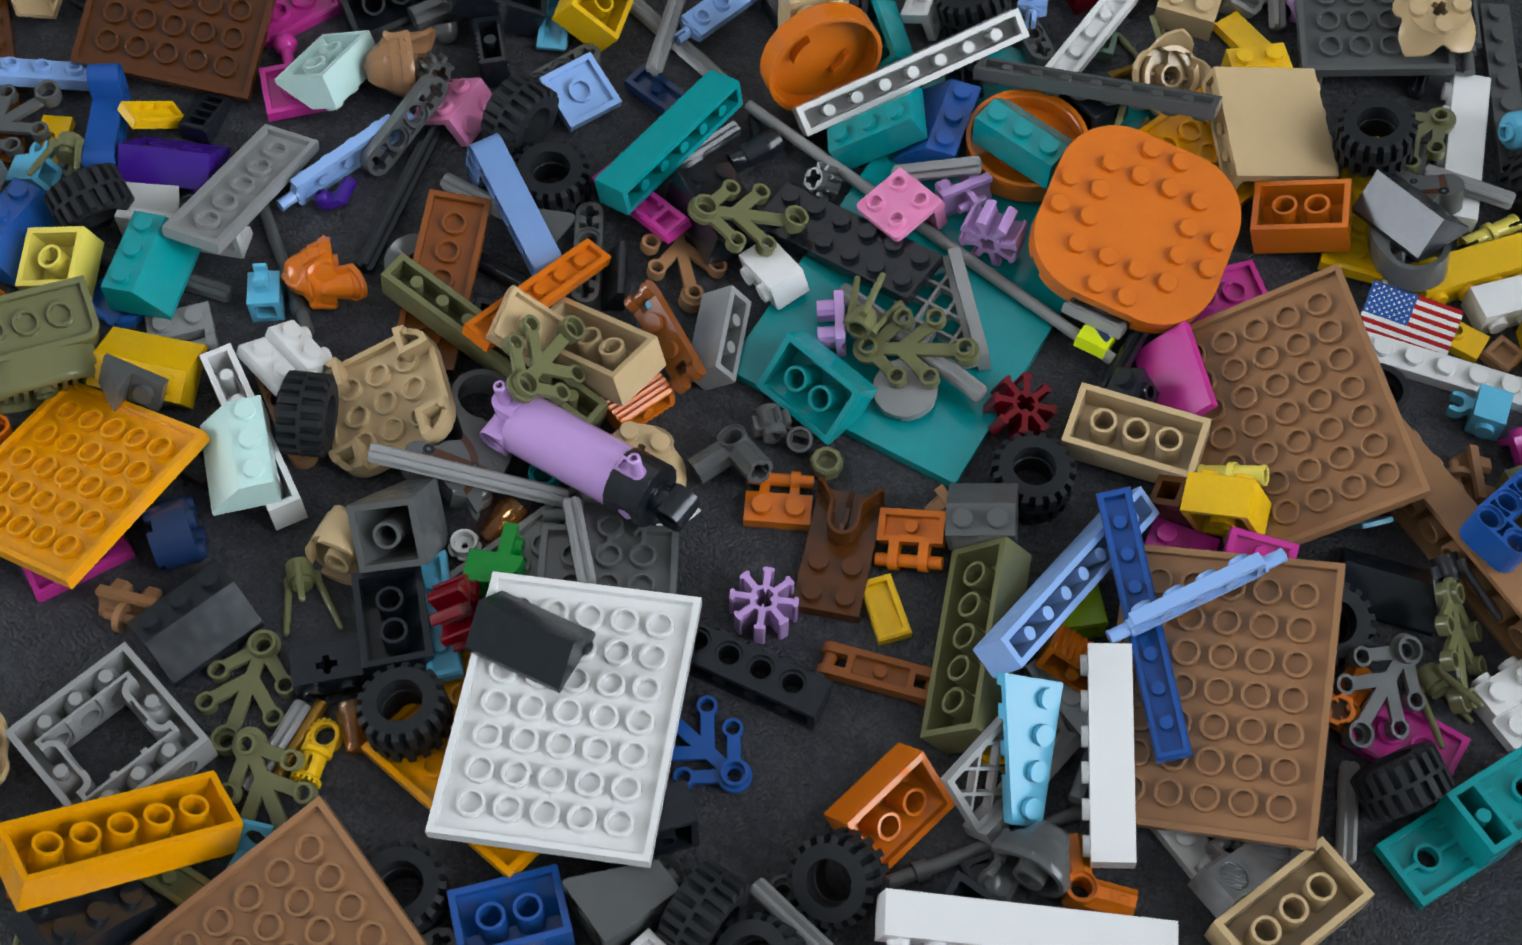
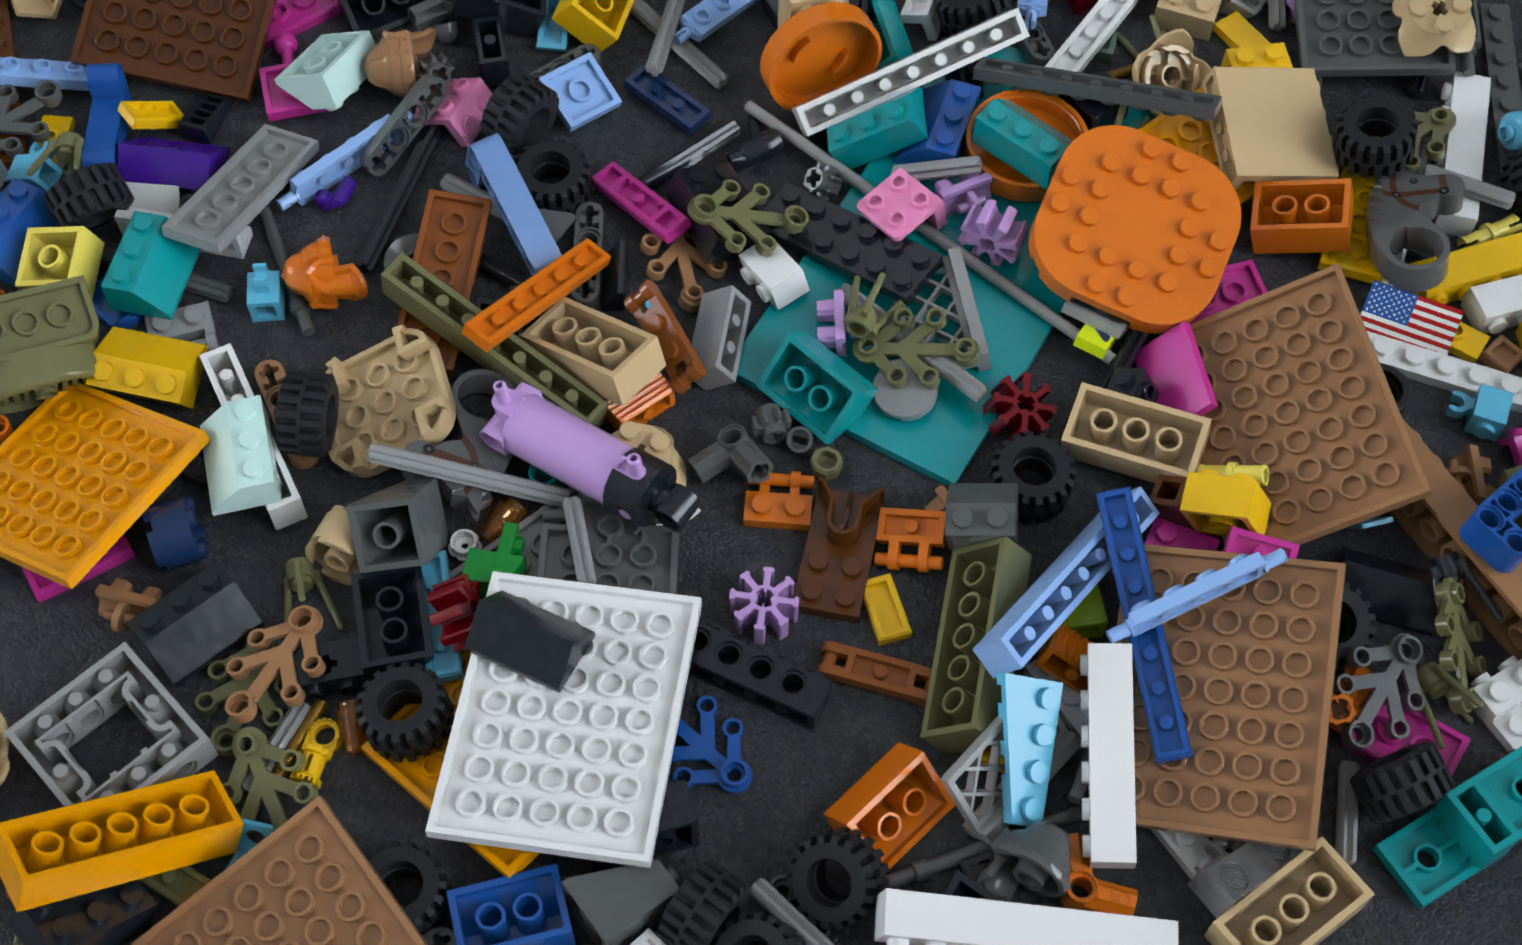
(127, 381): dark grey slope -> none
(275, 660): none -> medium nougat plant
(281, 350): white plate -> none
(514, 307): tan tile -> none
(523, 383): olive plant -> none
(668, 142): teal brick -> none
(1406, 216): slope -> none

